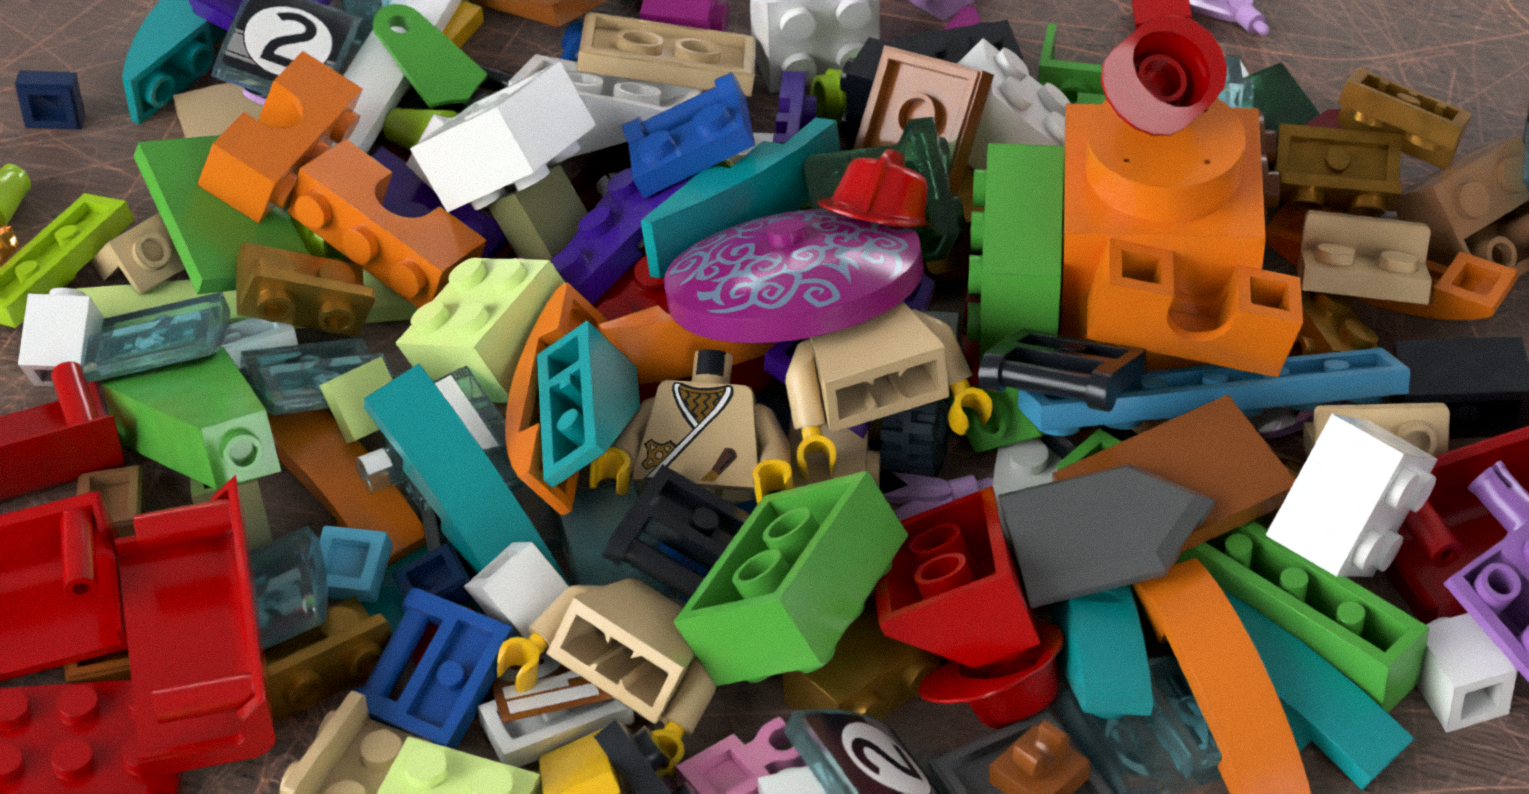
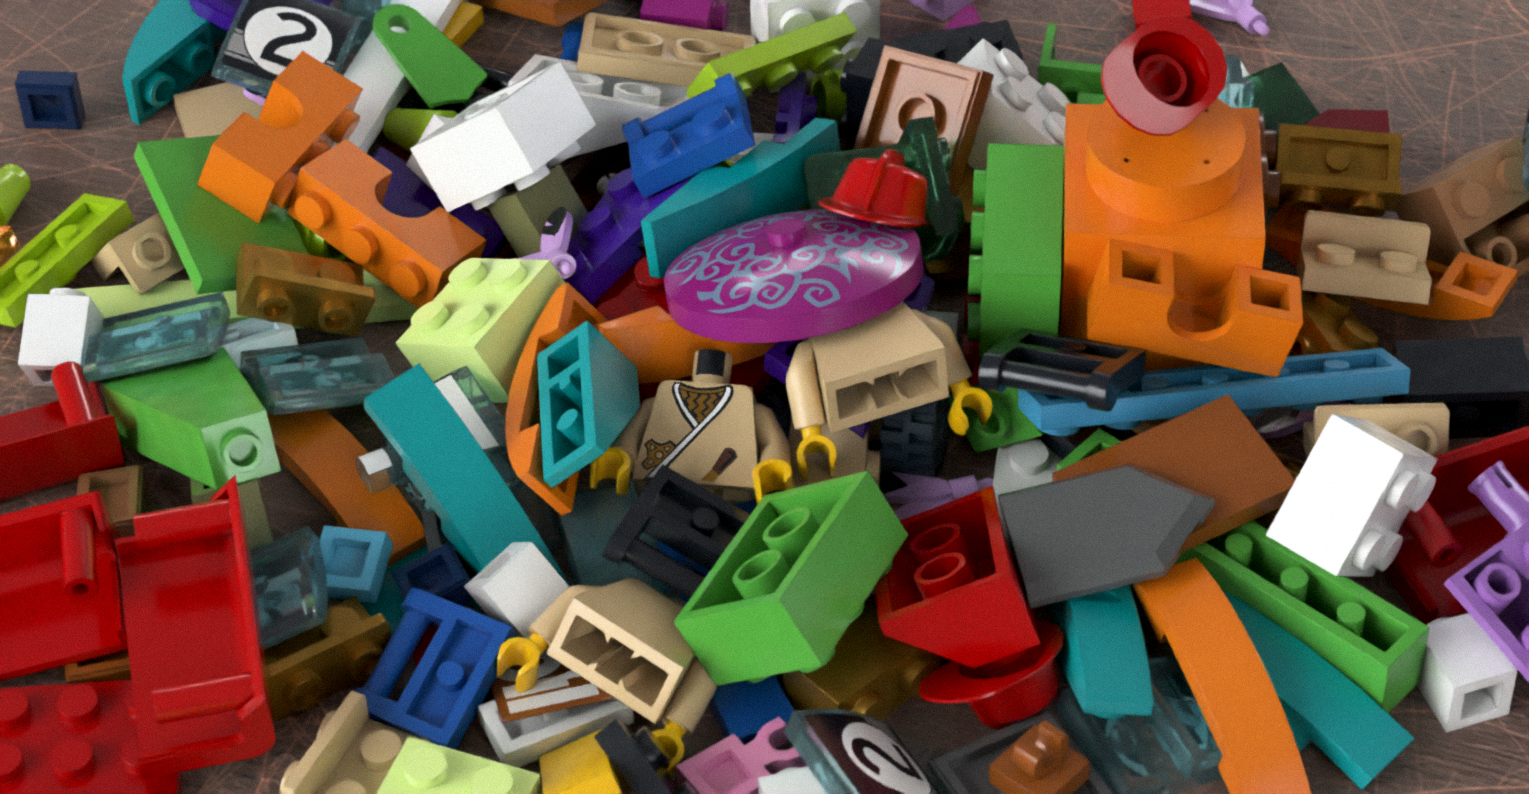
(347, 394): yellowish green tile -> none
(555, 242): none -> lavender piece
(745, 707): none -> blue tile
(780, 58): none -> lime plate
(1427, 125): pearl gold bracket -> none

